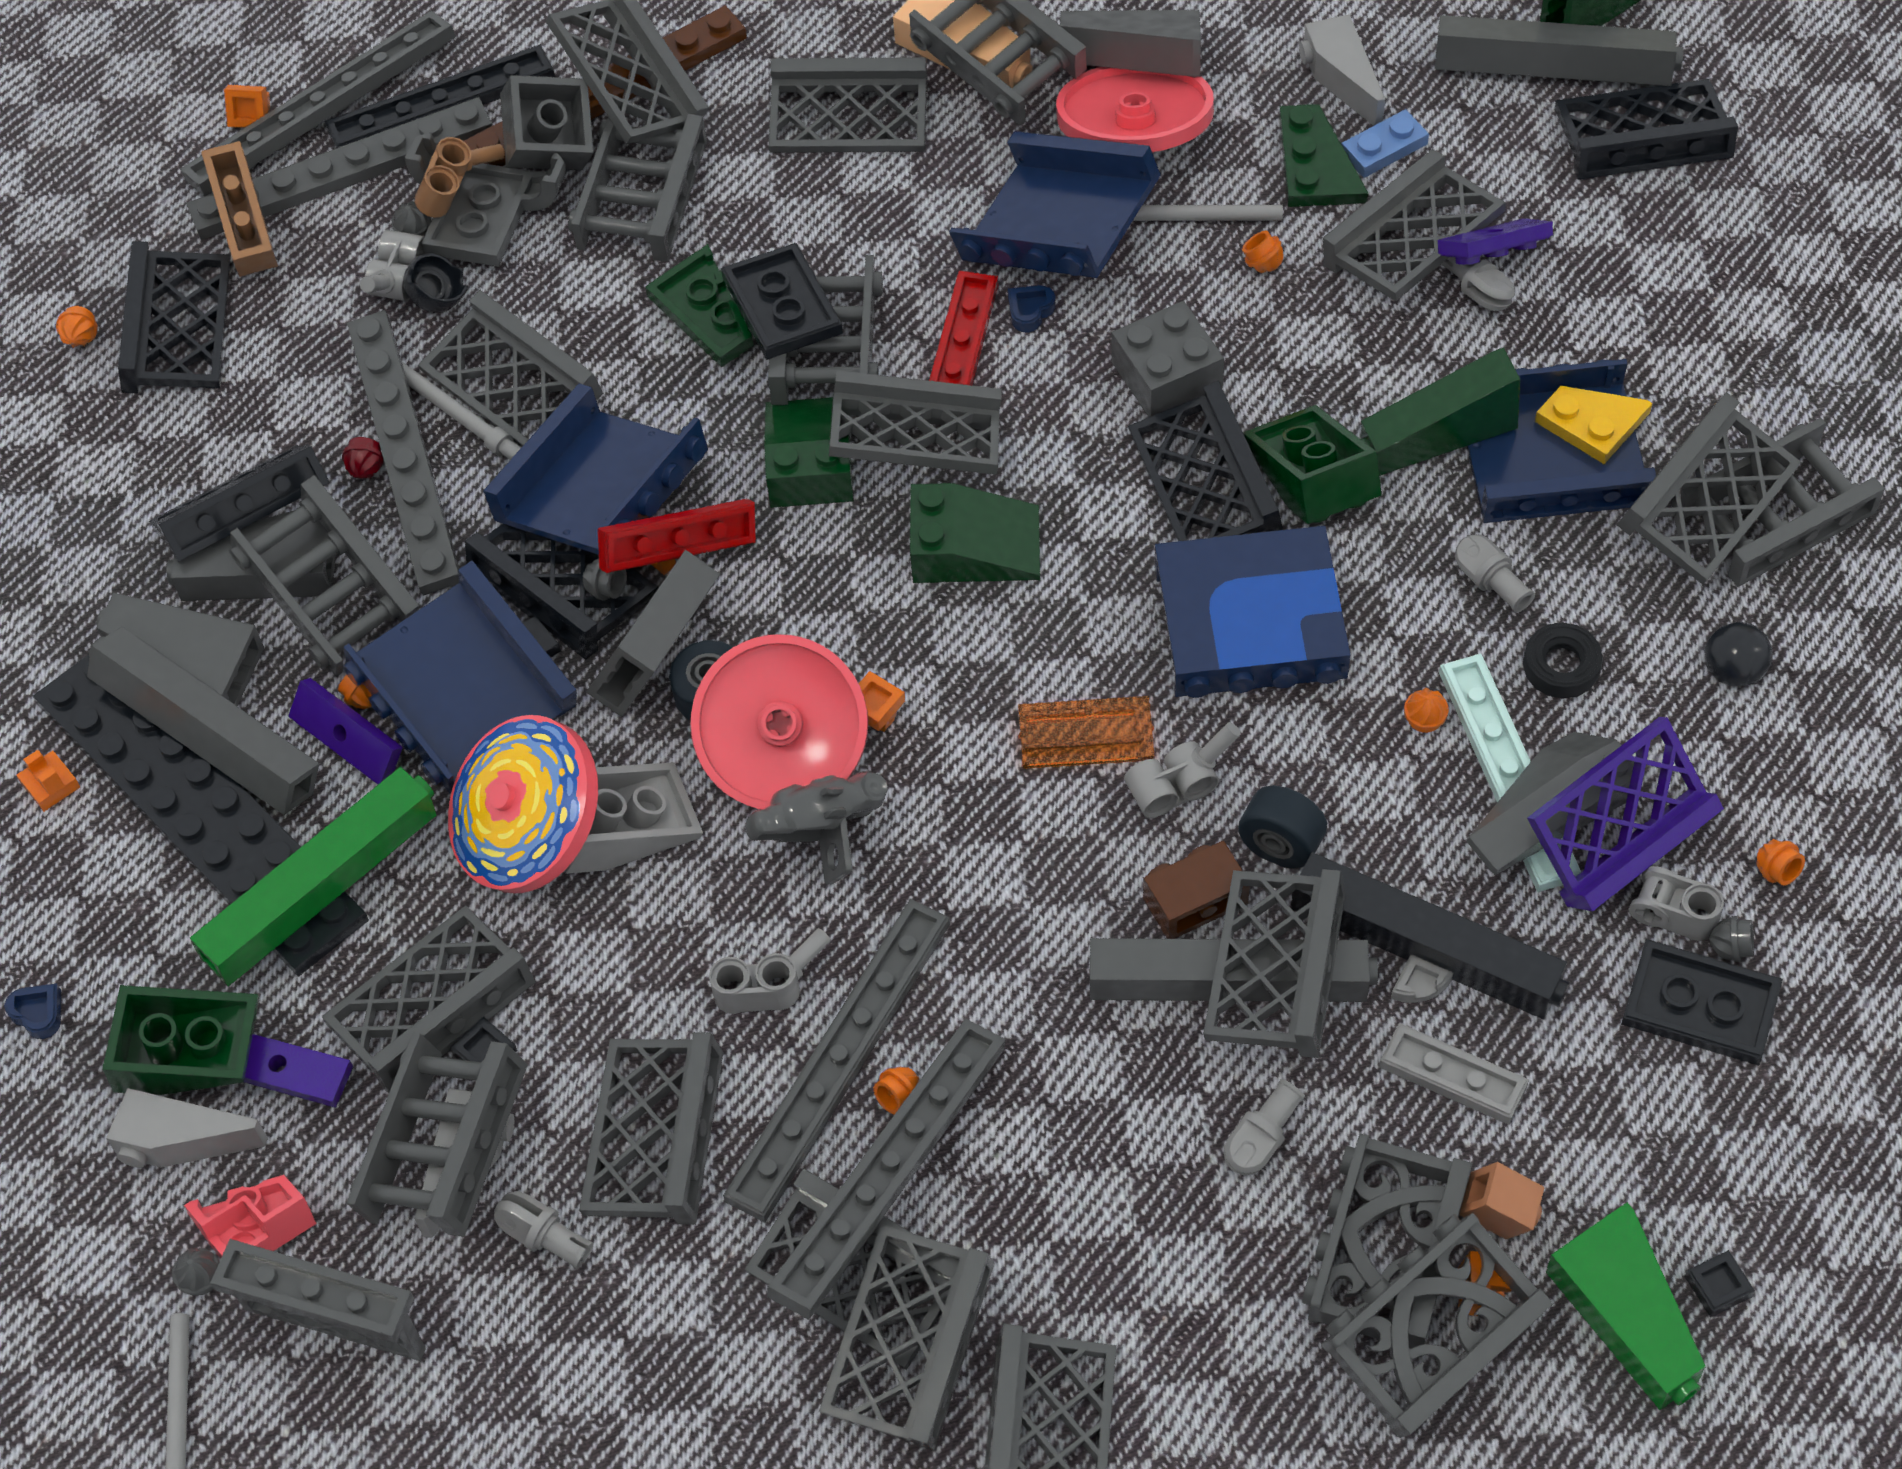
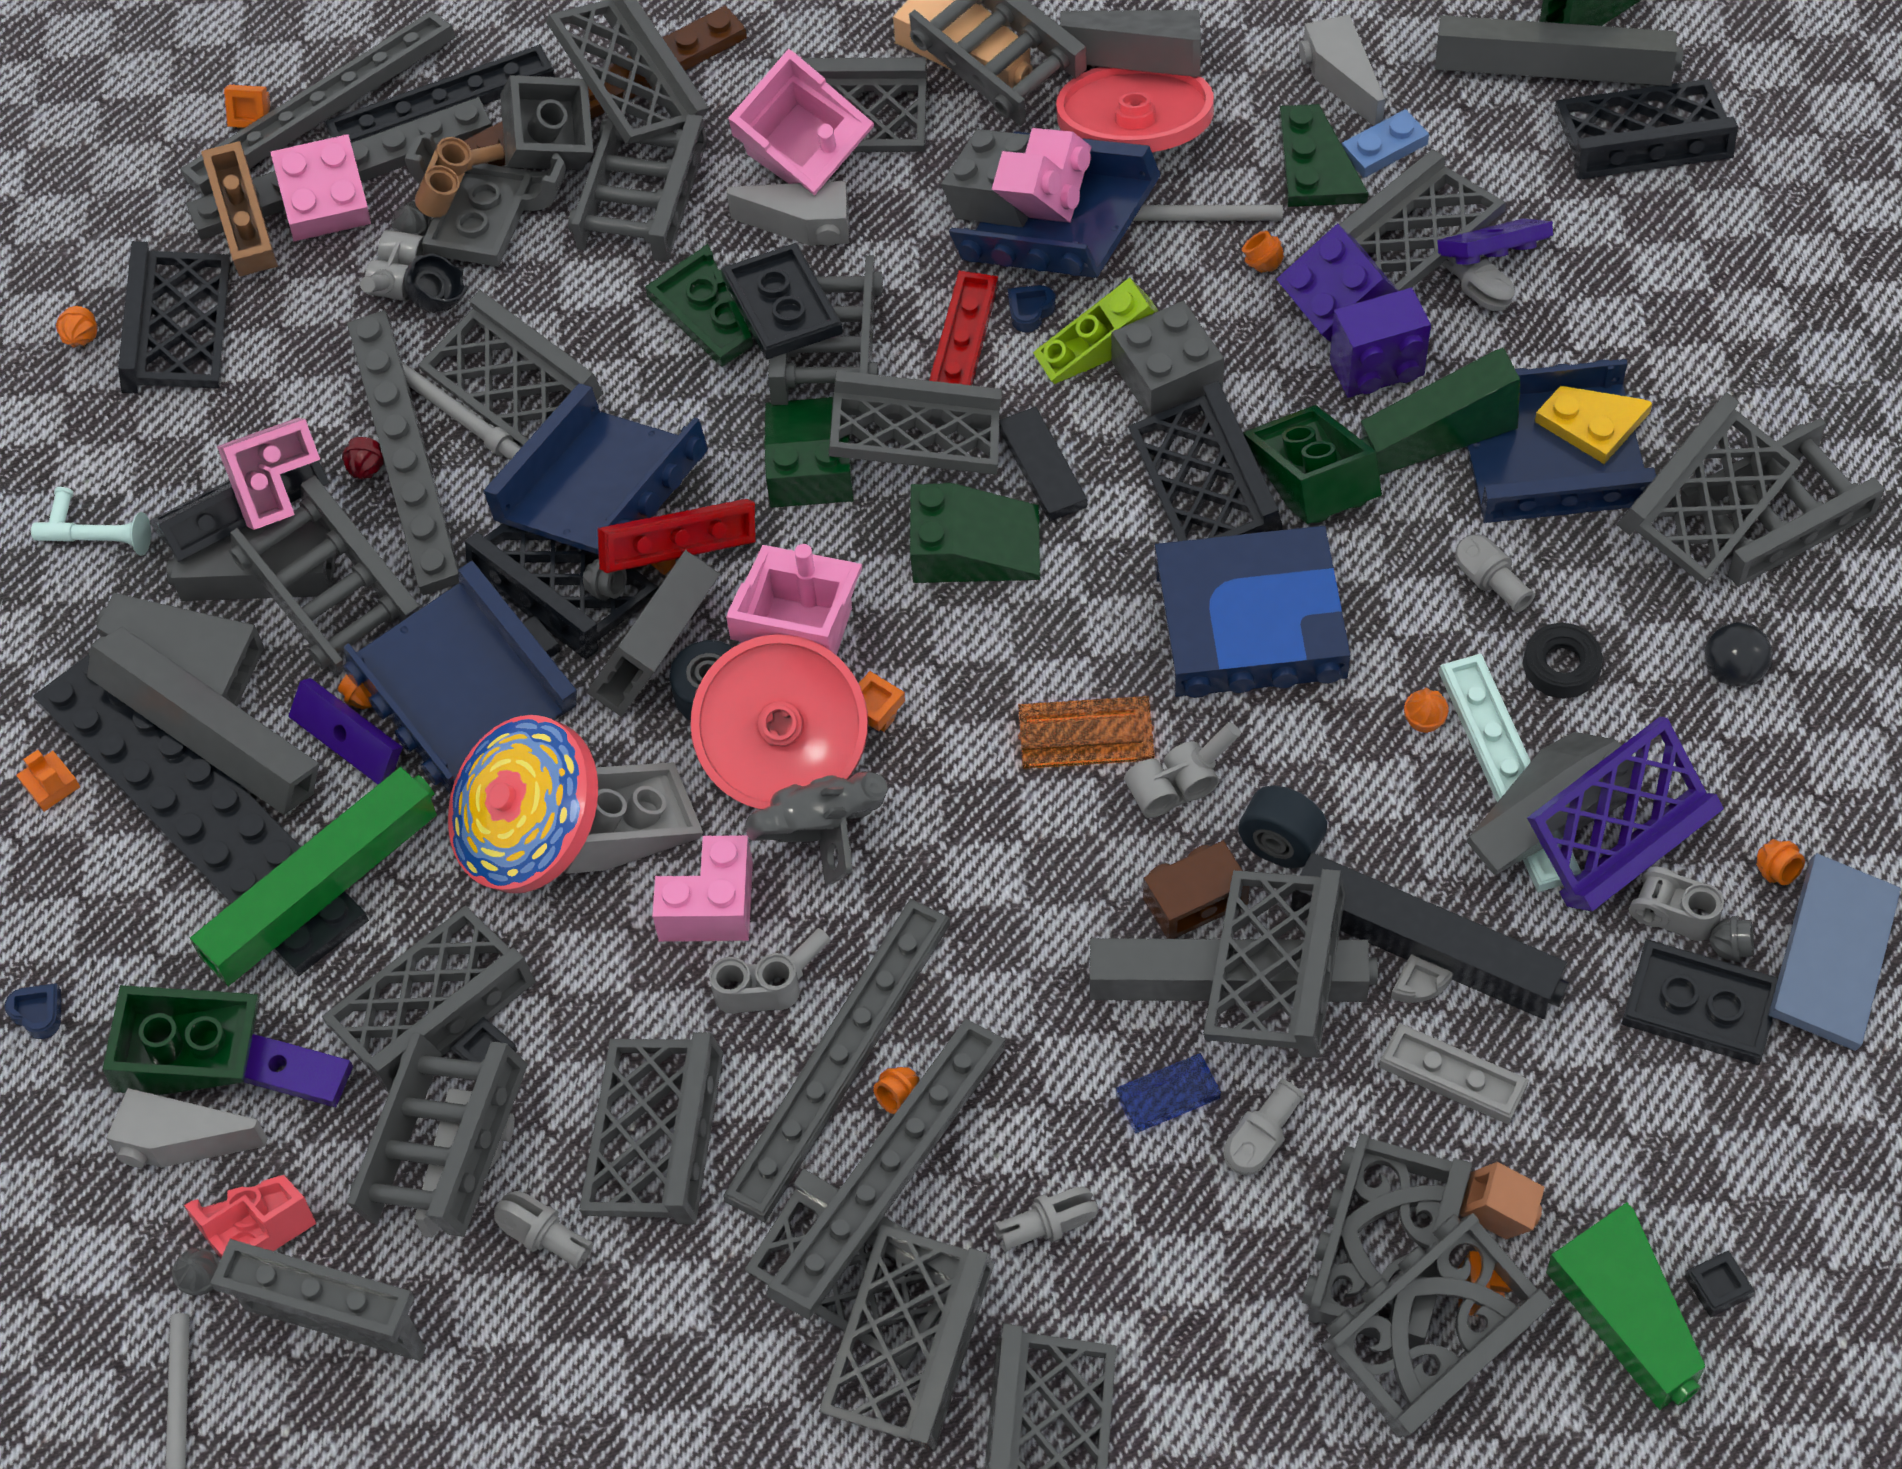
(134, 533): none -> light aqua piece
(256, 466): none -> bright pink brick
(321, 187): none -> bright pink brick
(710, 904): none -> bright pink brick
(794, 211): none -> light grey slope
(794, 596): none -> bright pink piece
(798, 124): none -> bright pink piece
(972, 177): none -> dark grey brick
(1042, 464): none -> black tile
(1046, 177): none -> bright pink brick
(1048, 1218): none -> light grey arm
(1088, 338): none -> lime slope
(1168, 1093): none -> clear blue tile
(1333, 276): none -> dark purple brick
(1379, 342): none -> dark purple brick
(1835, 952): none -> sand blue tile

